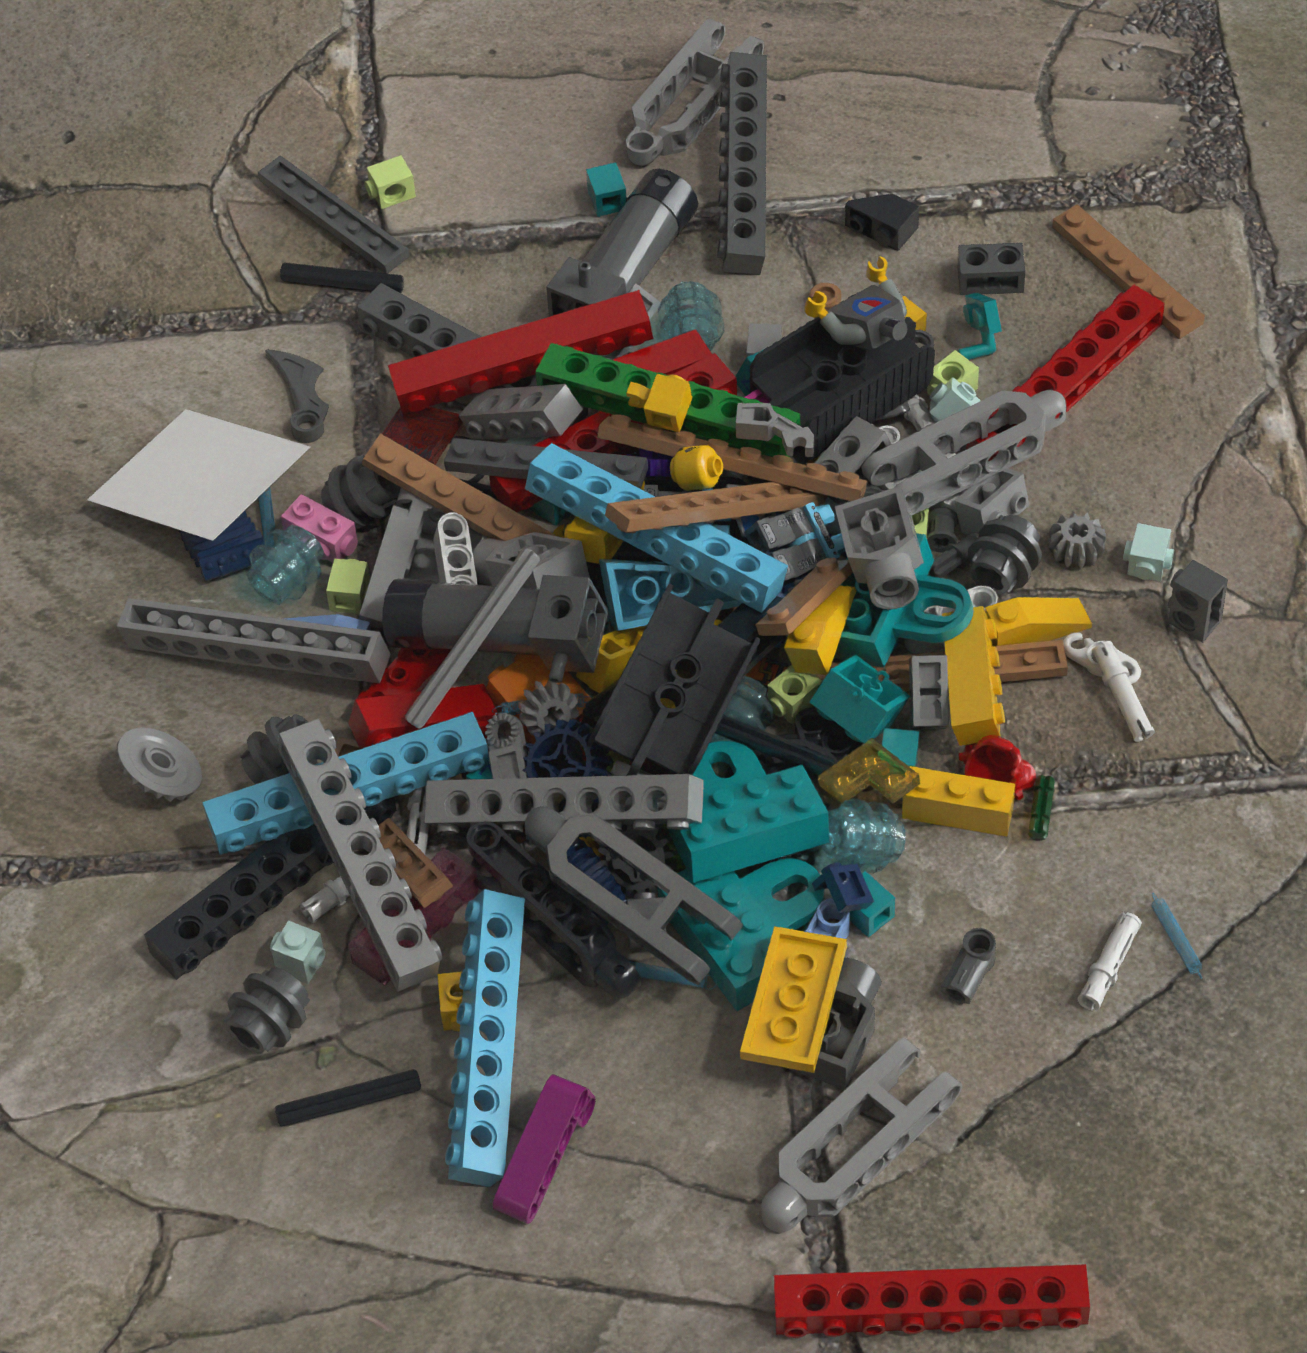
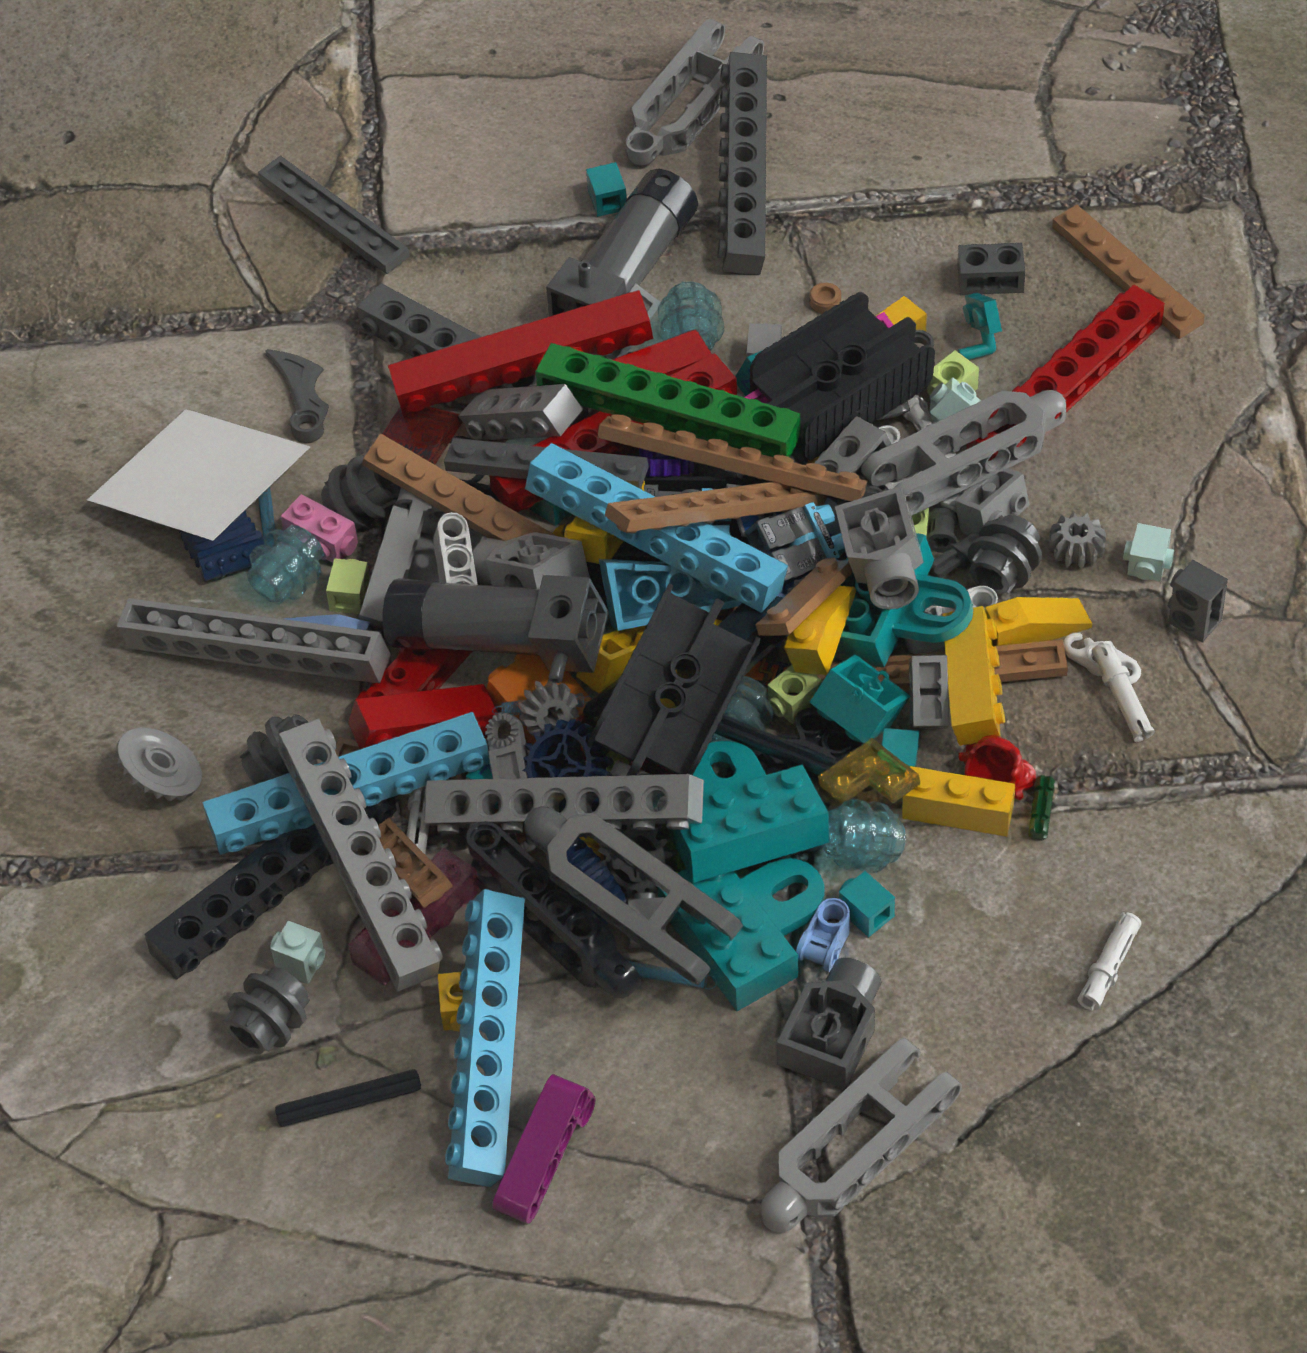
(332, 894): white pin -> none
(339, 277): black axle -> none
(390, 182): yellowish green brick -> none
(472, 638): light grey axle -> none
(664, 403): yellow brick -> none
(696, 467): yellow head -> none
(761, 422): light grey piece -> none
(793, 999): yellow plate -> none
(845, 886): dark blue bracket -> none
(868, 316): torso -> none
(883, 218): black slope -> none
(947, 1286): red brick -> none
(970, 967): dark grey piece -> none
(1185, 939): medium azure piece -> none

